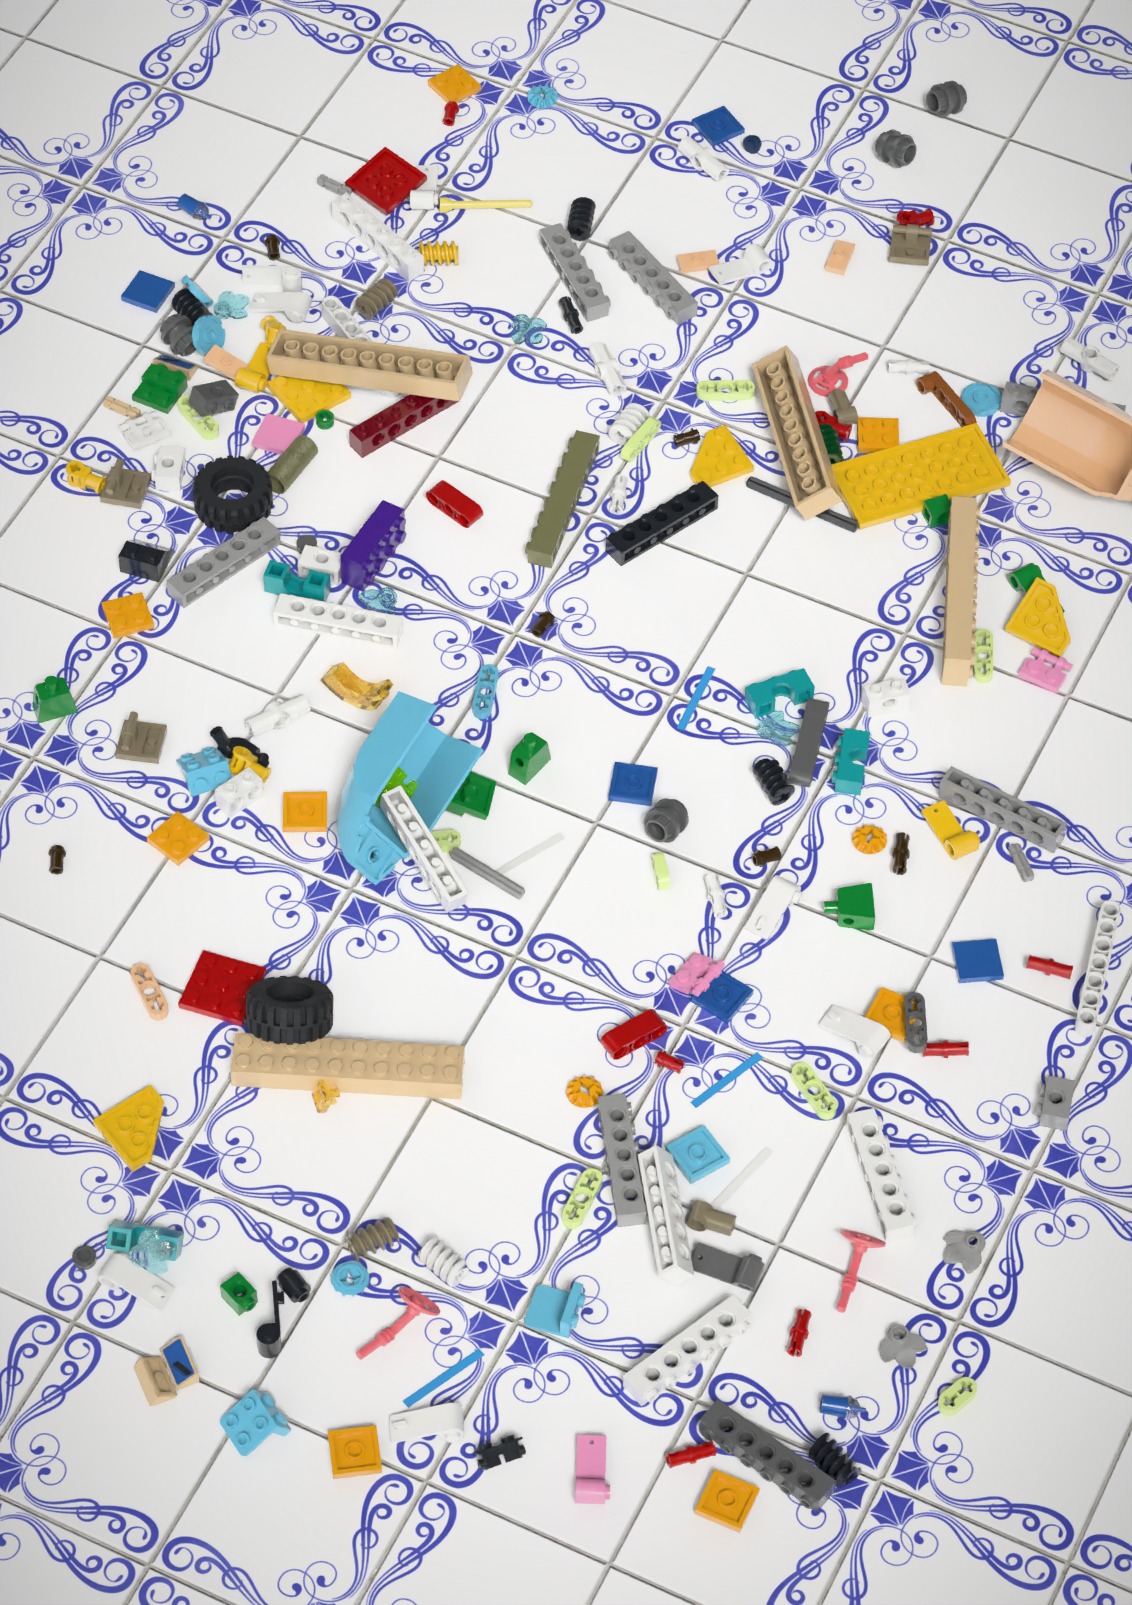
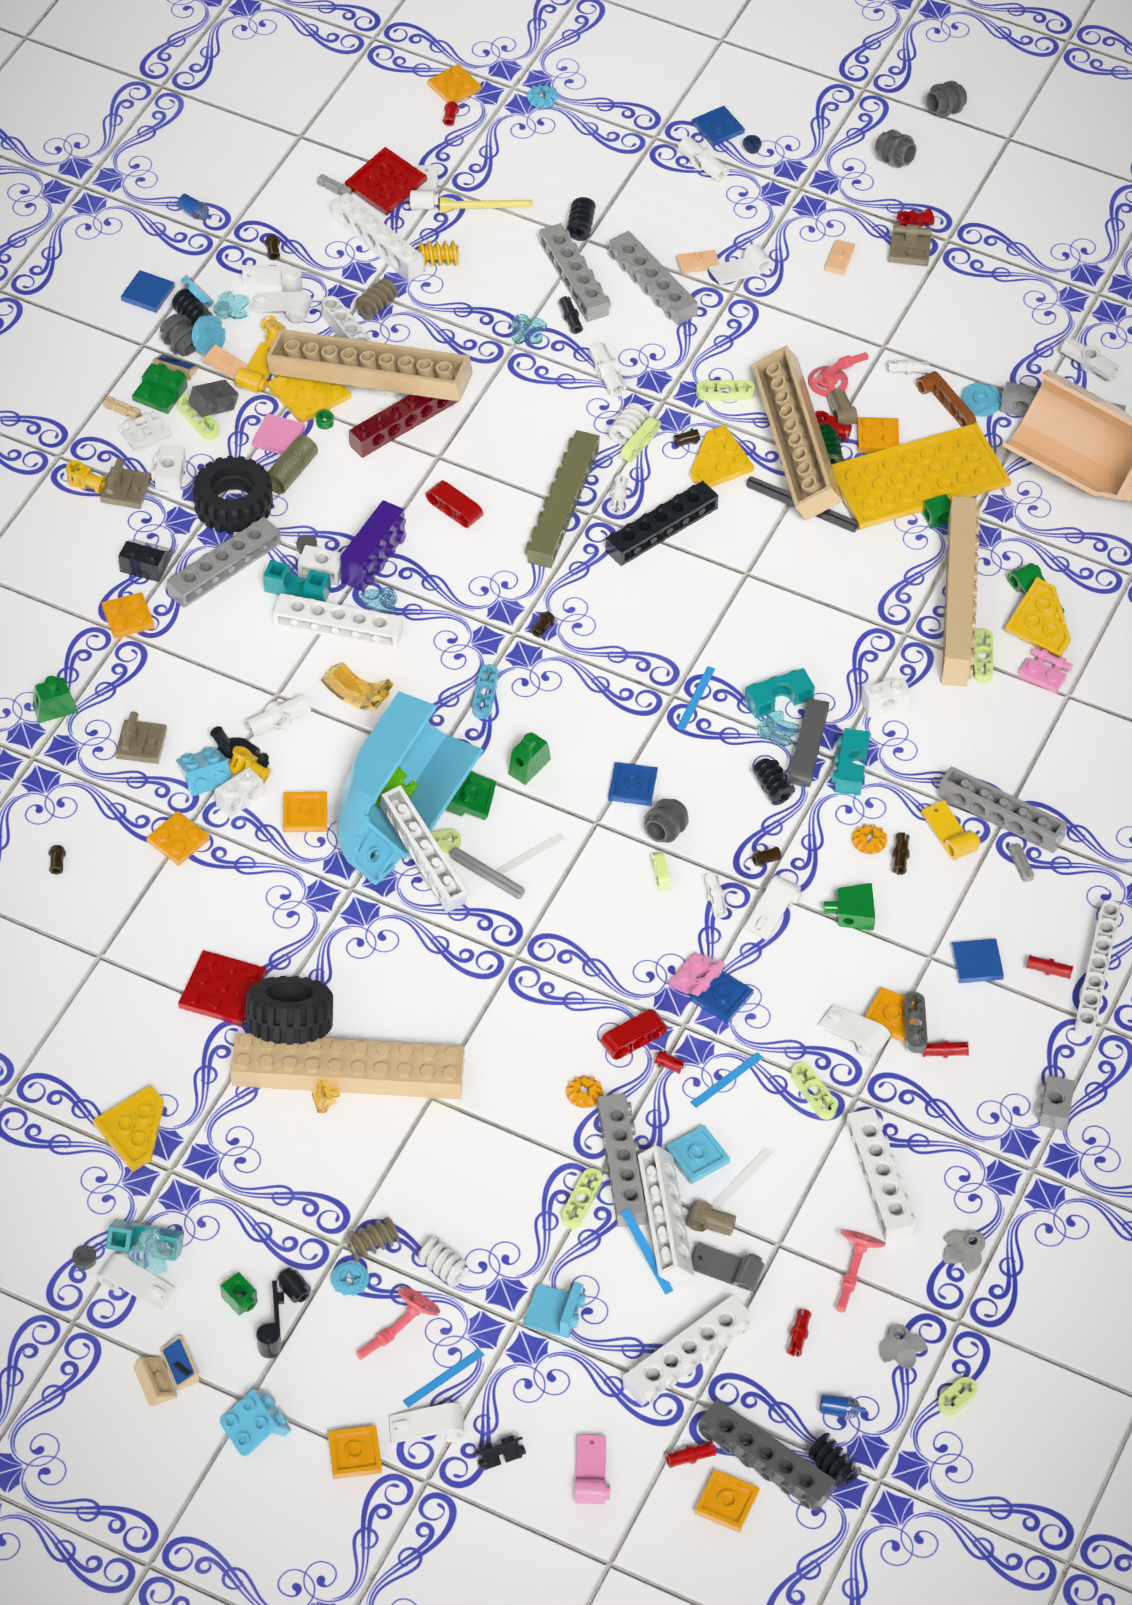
(150, 982): light nougat beam -> none
(645, 1248): none -> dark azure sticker

